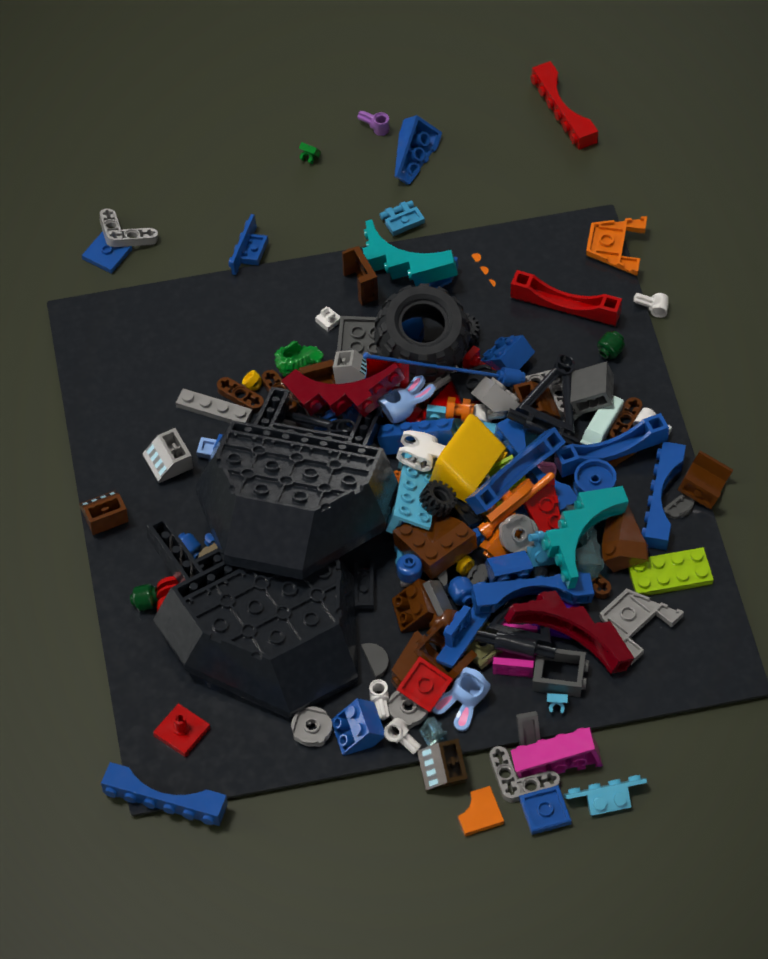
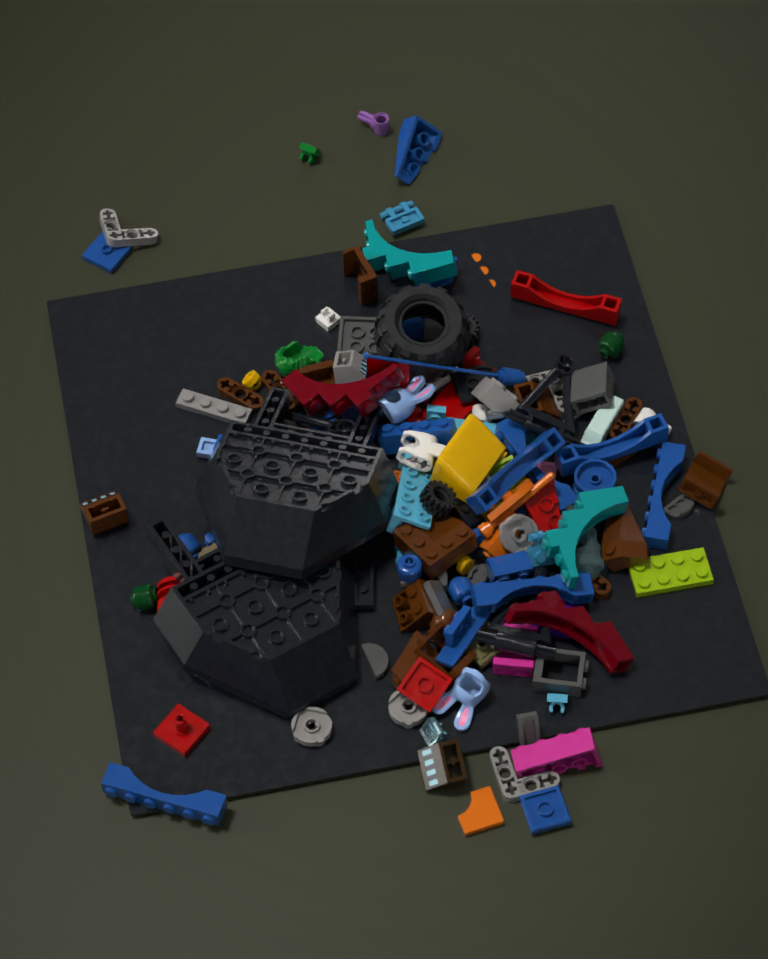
(168, 456): light grey slope -> none
(249, 248): blue bracket -> none
(358, 727): blue slope -> none
(380, 700): white axle -> none
(402, 737): white axle -> none
(459, 409): orange brick -> none
(508, 353): blue slope -> none
(580, 129): red arch -> none
(607, 242): orange wing -> none
(607, 797): medium azure bracket -> none
(631, 612): light grey wing -> none
(656, 304): white axle -> none

